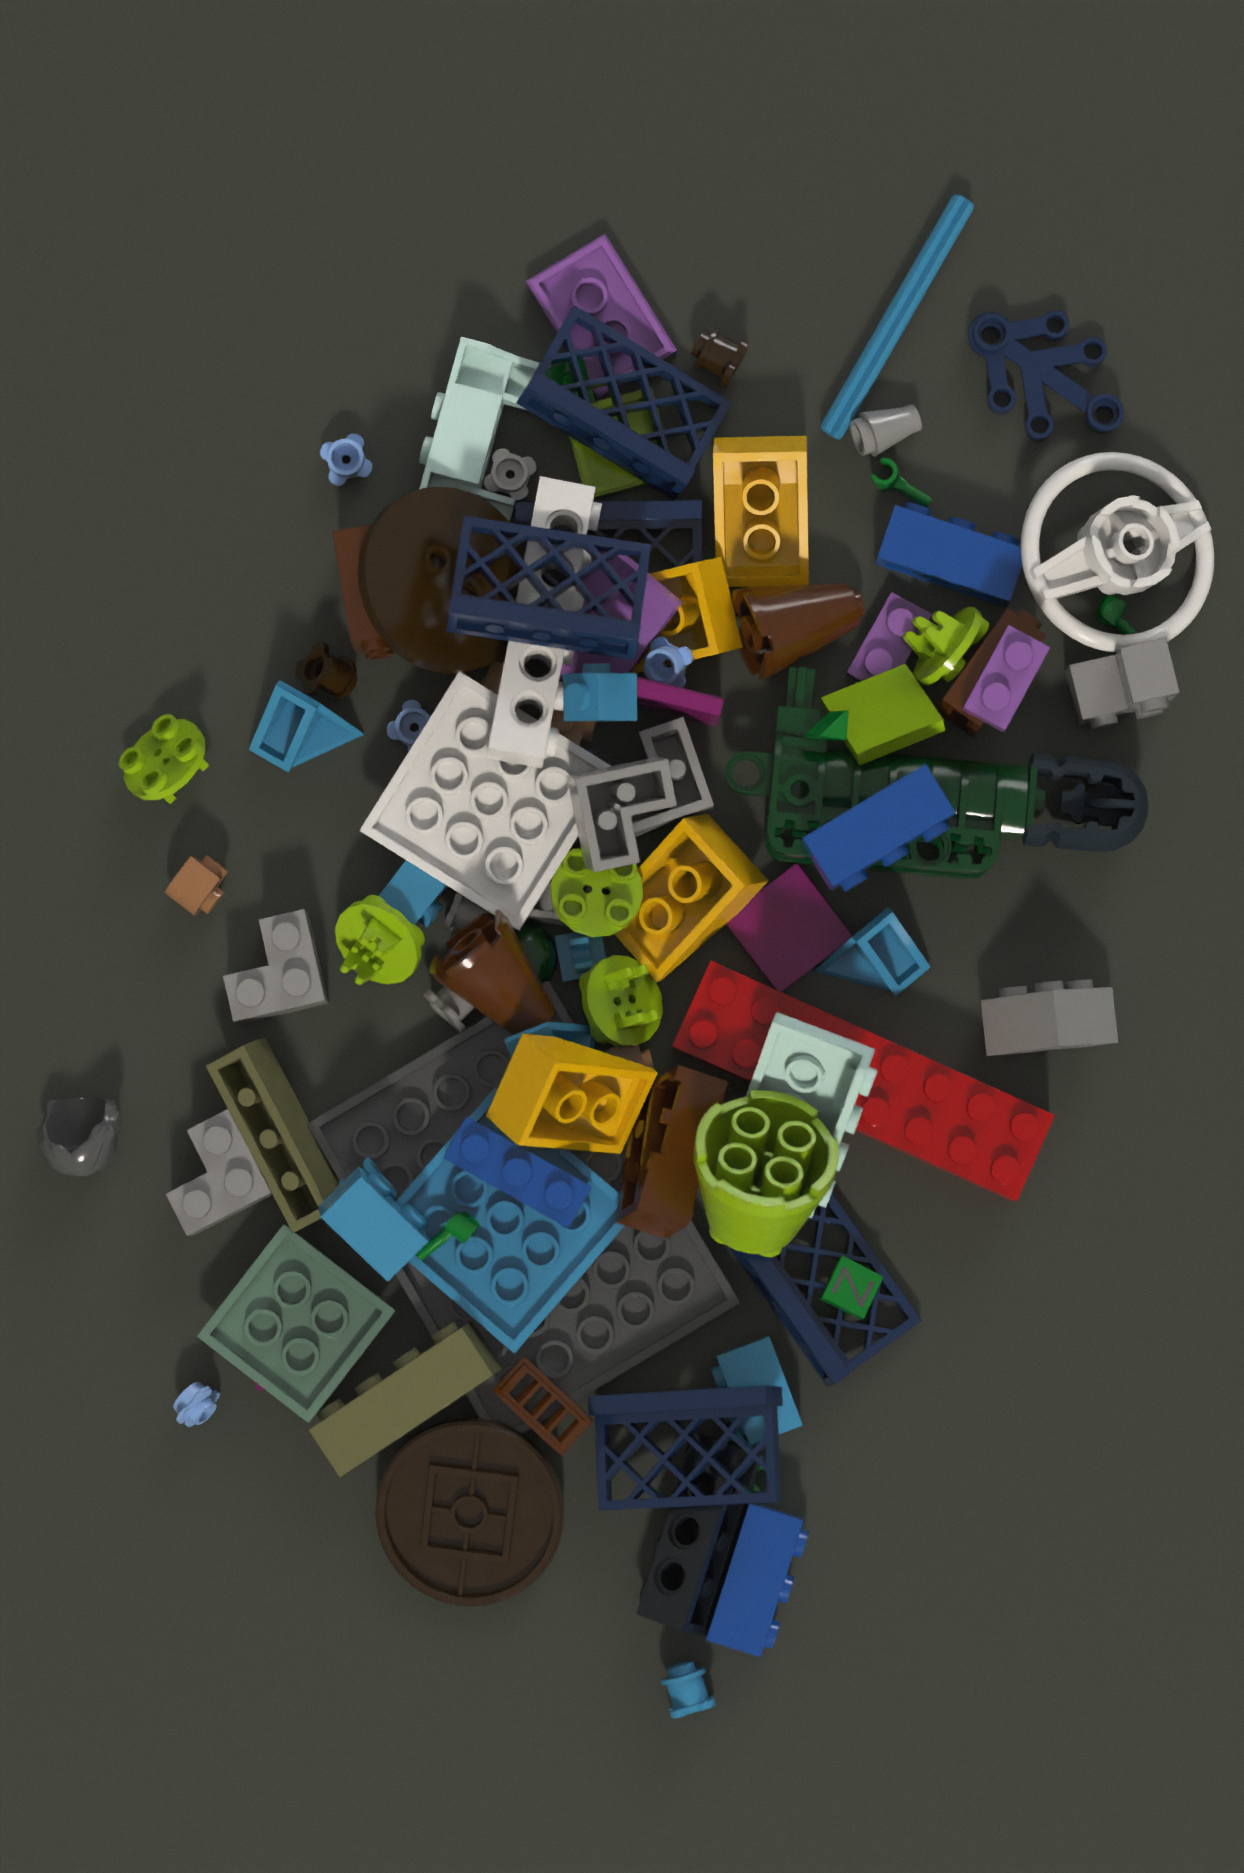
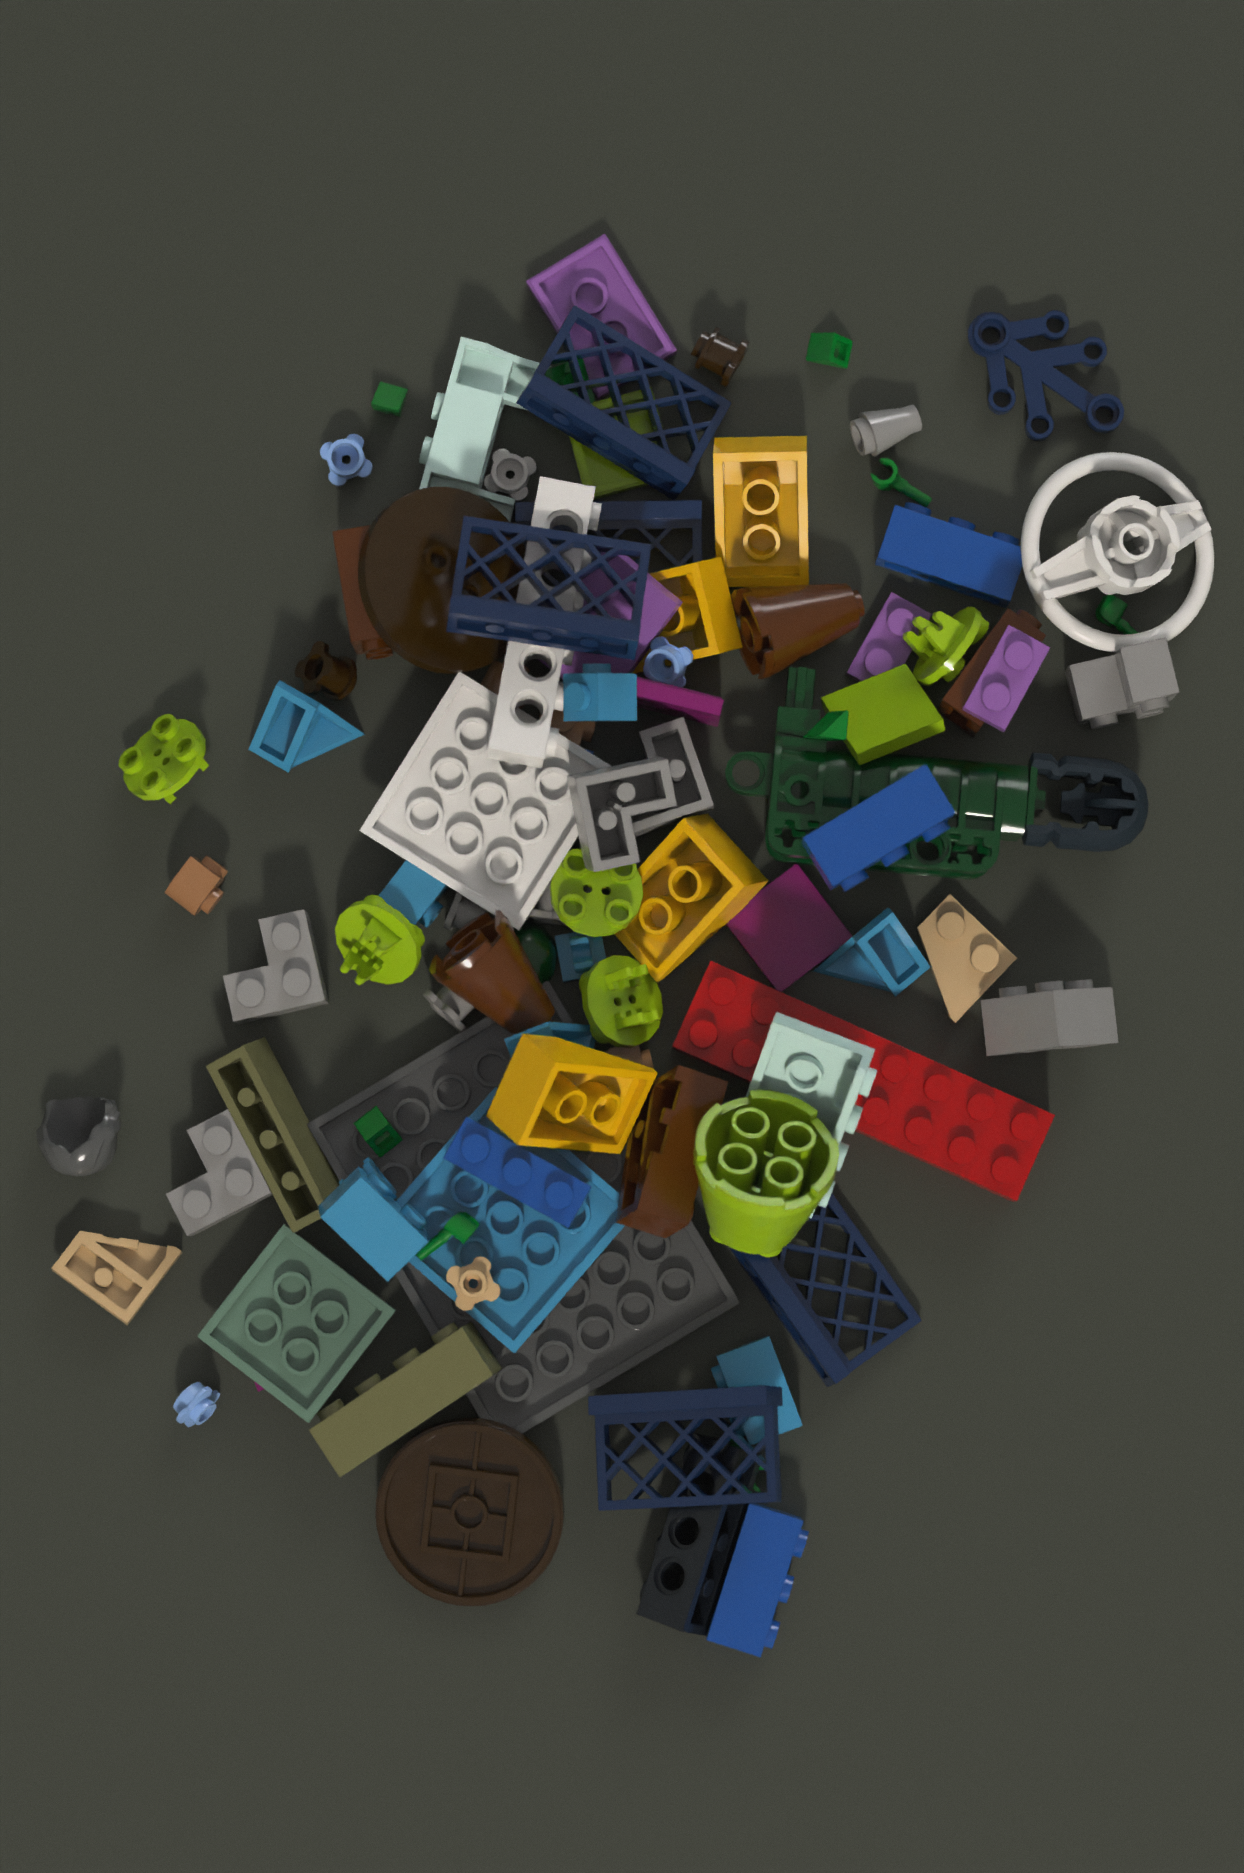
(115, 1271): none -> tan wing
(377, 1131): none -> green piece
(389, 399): none -> green piece
(400, 728): light blue plate -> none
(468, 1296): none -> tan plate
(571, 1434): reddish brown slope -> none
(687, 1689): dark azure brick -> none
(829, 349): none -> green piece
(851, 1287): green tile -> none
(897, 316): dark azure axle -> none
(961, 955): none -> tan wing

